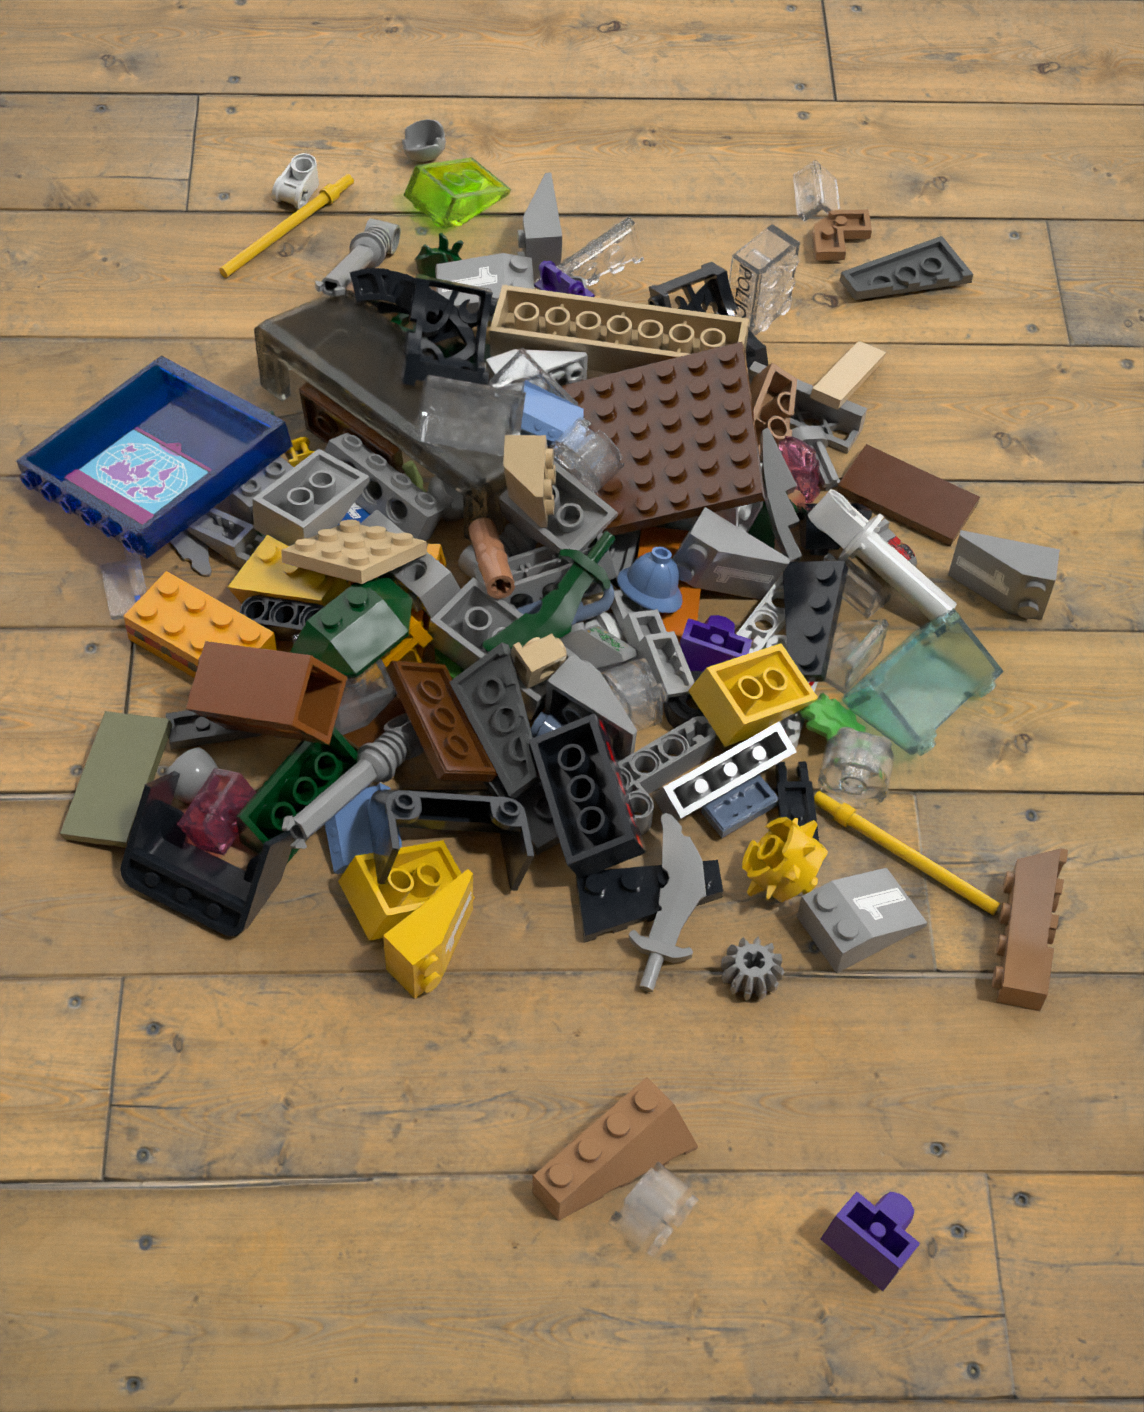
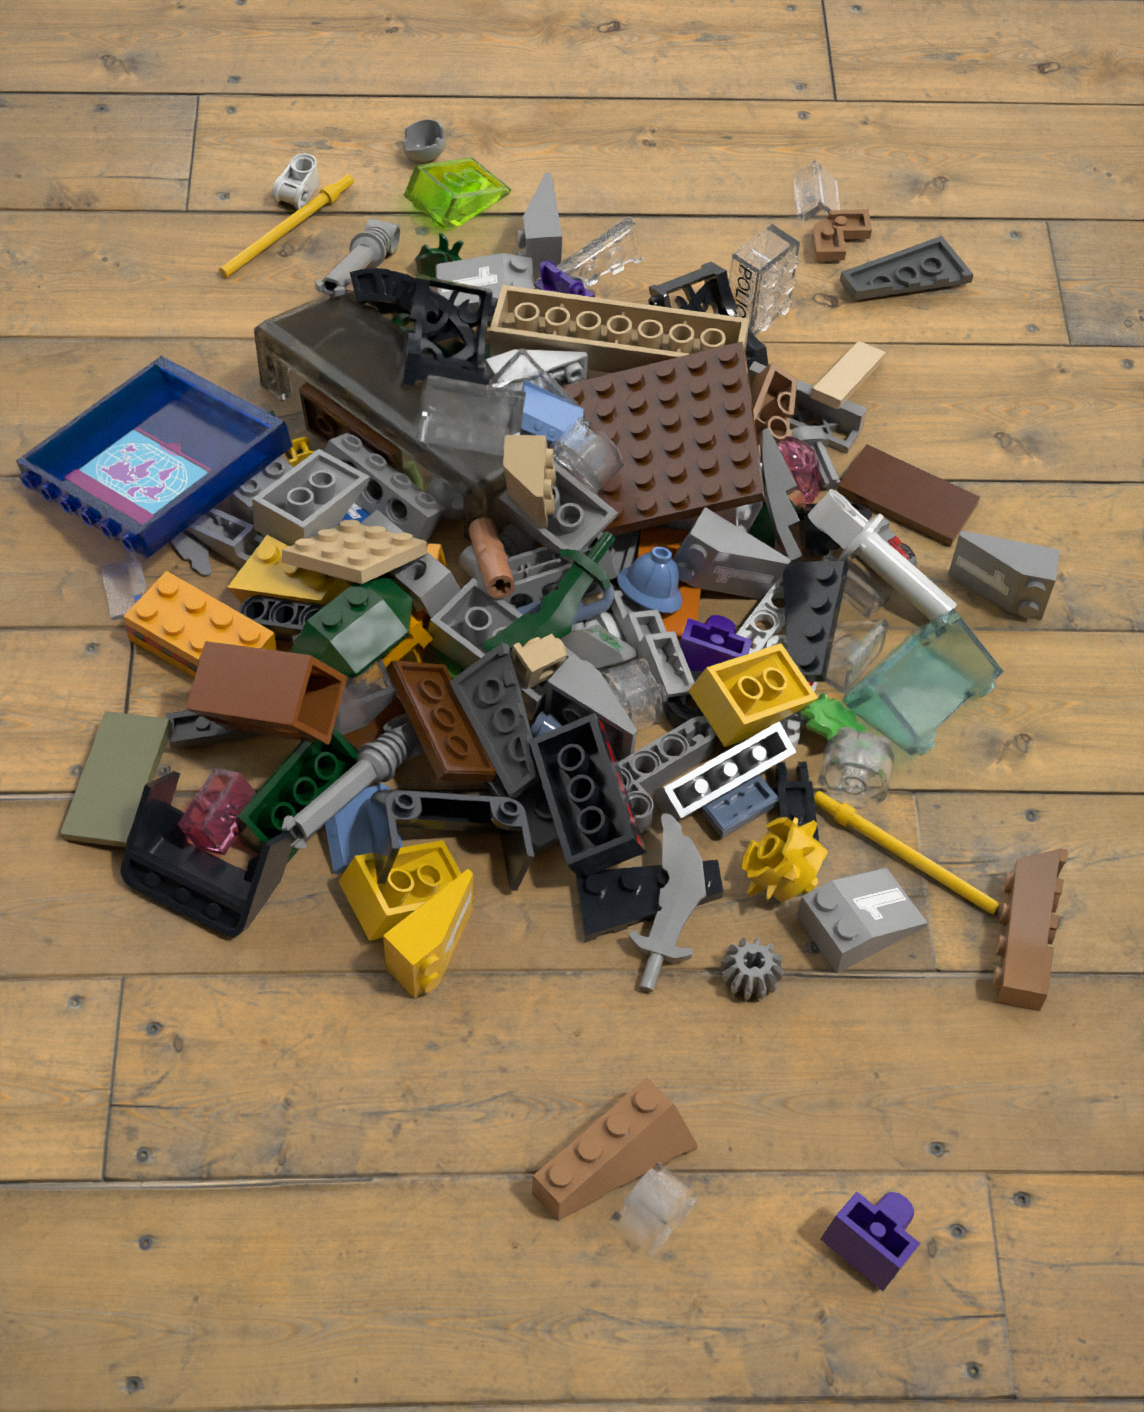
(194, 770): light grey hair -> none

